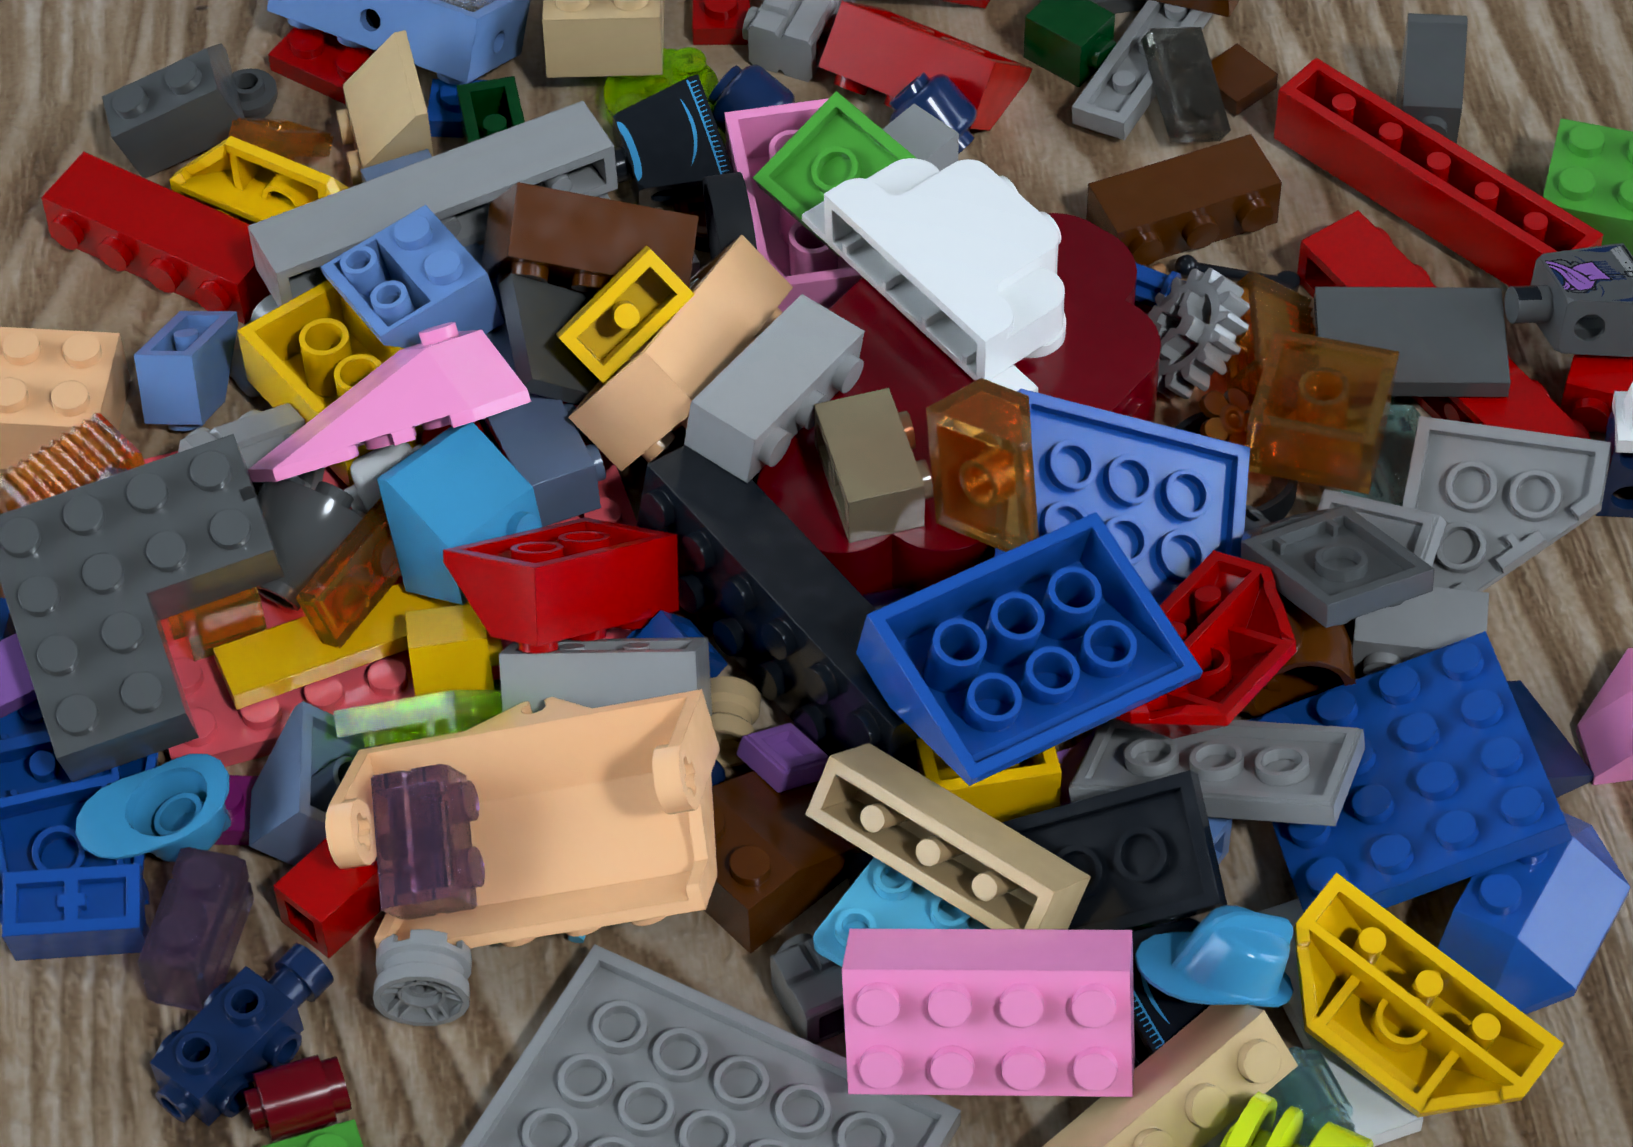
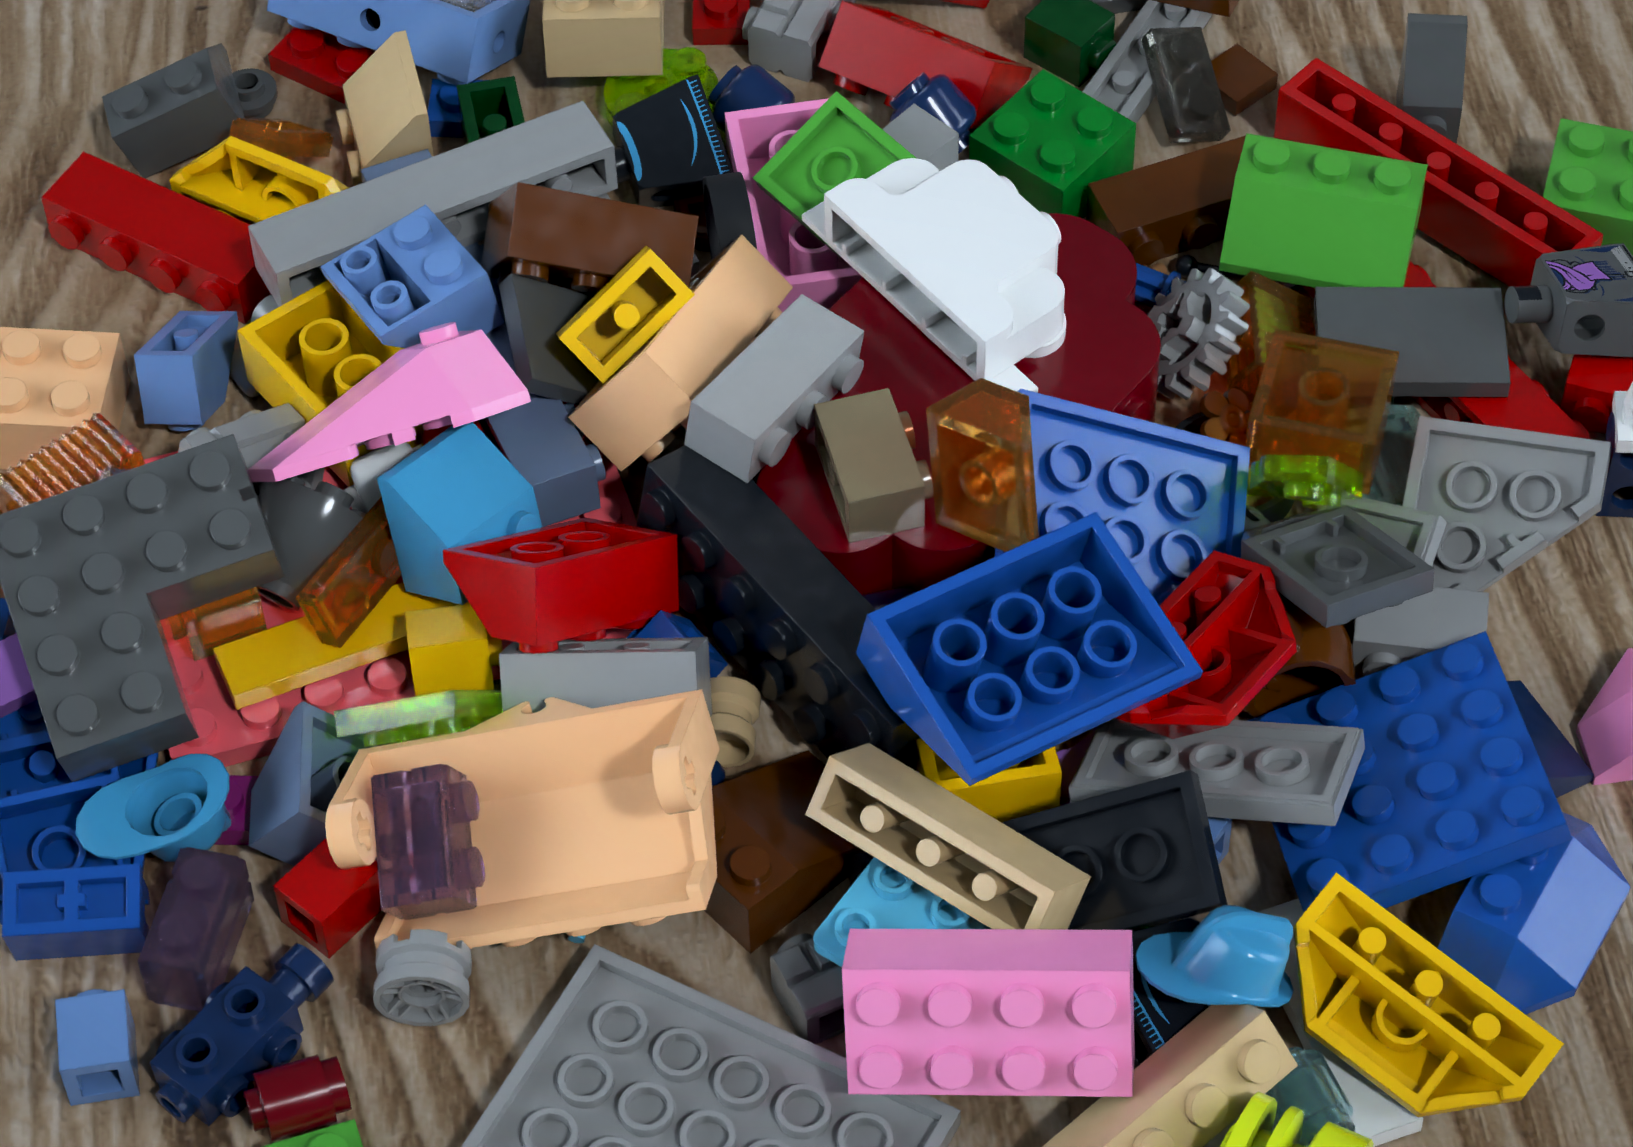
(97, 1046): none -> medium blue brick
(783, 757): medium lavender tile -> none
(1054, 144): none -> green brick
(1311, 479): none -> clear neon green wing
(1322, 215): none -> bright green slope

